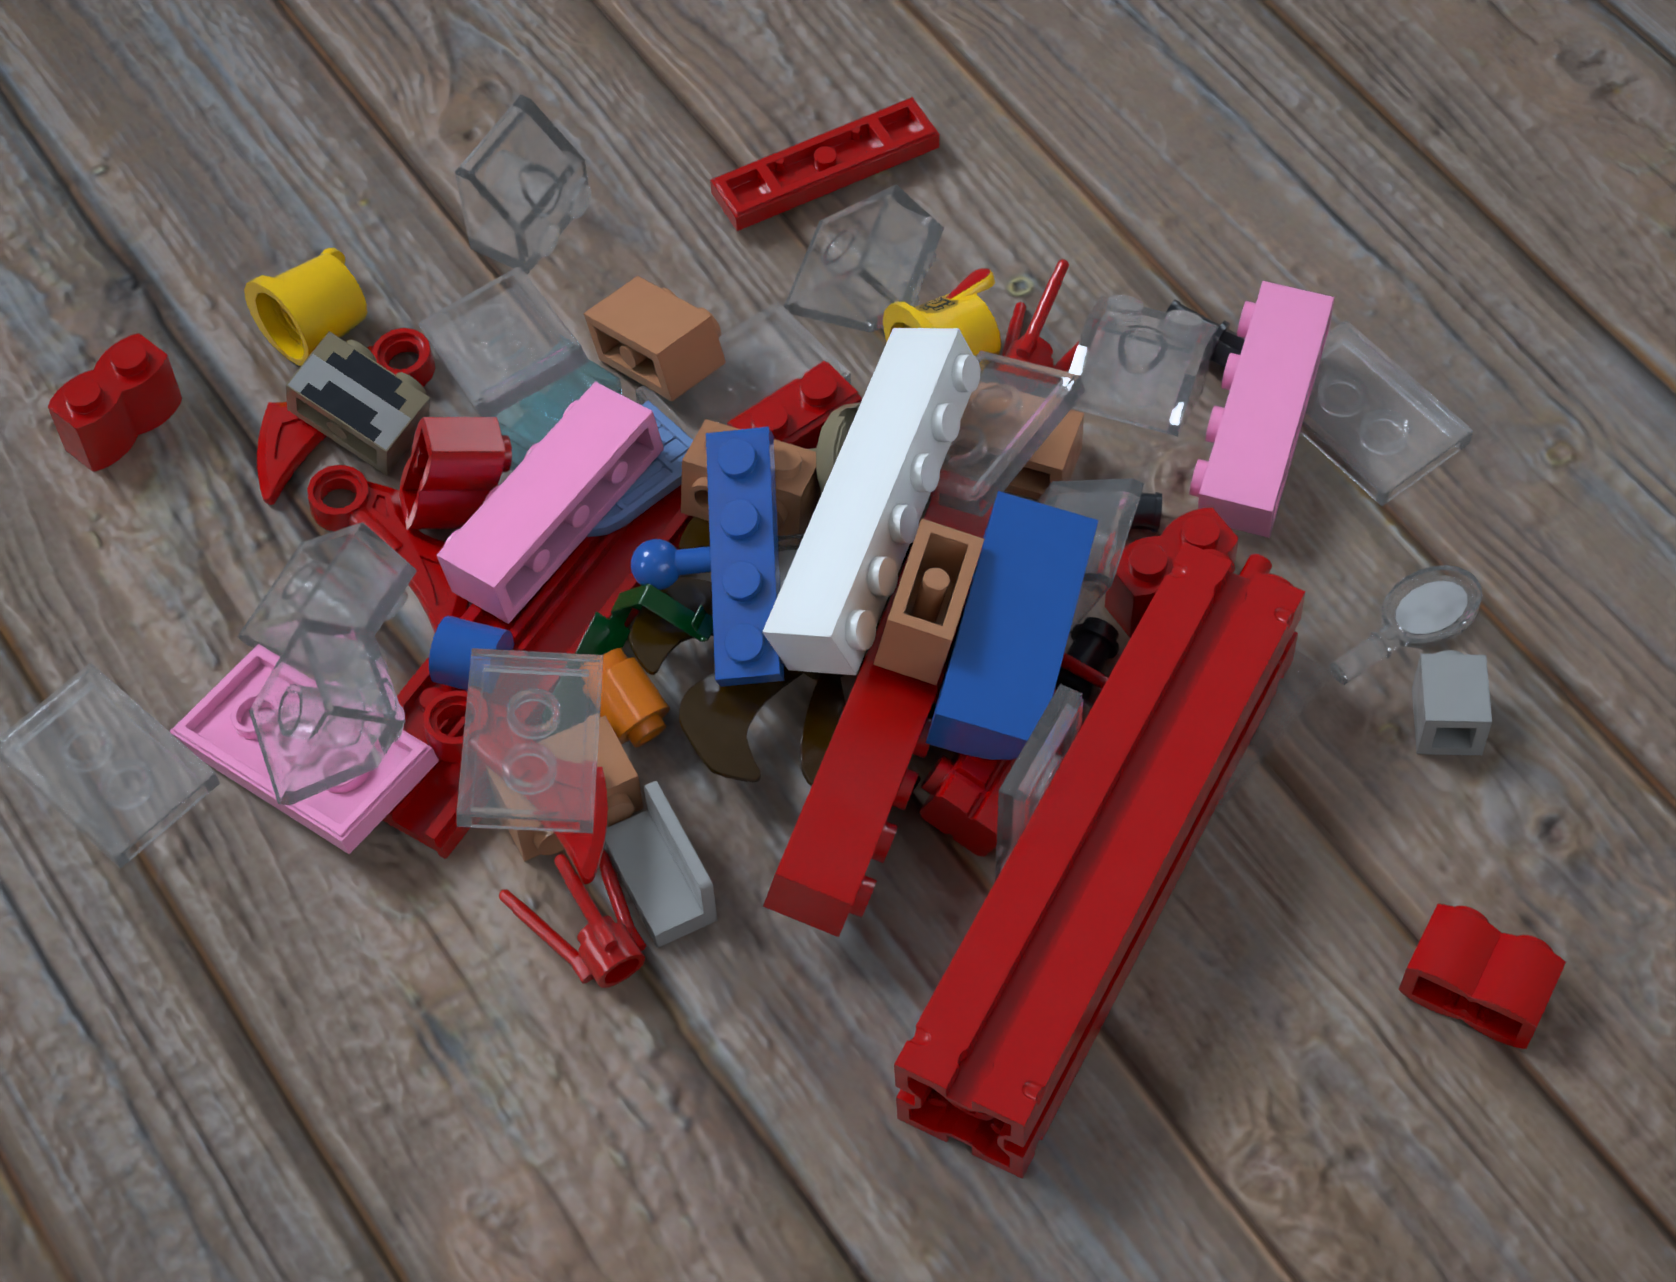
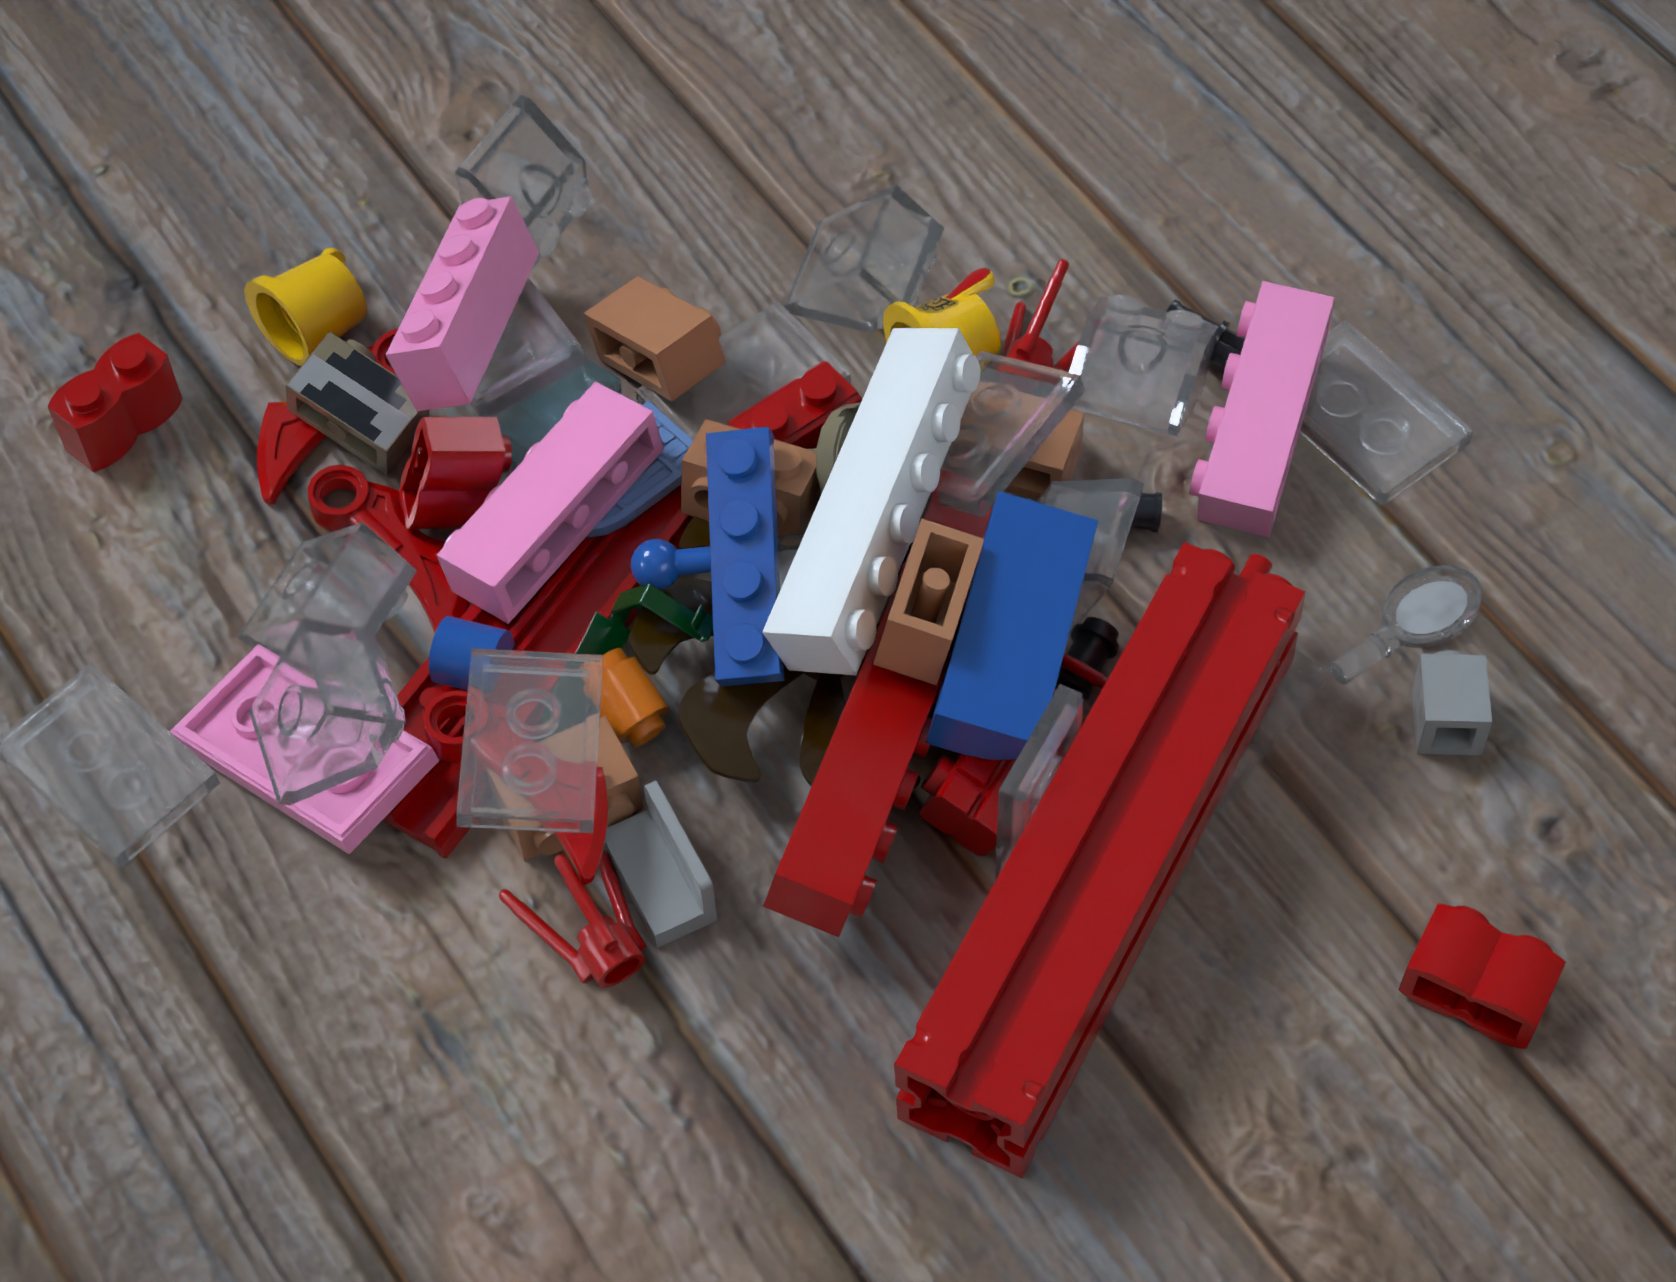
(463, 304): none -> bright pink brick
(824, 163): red plate -> none
(1152, 557): red brick -> none

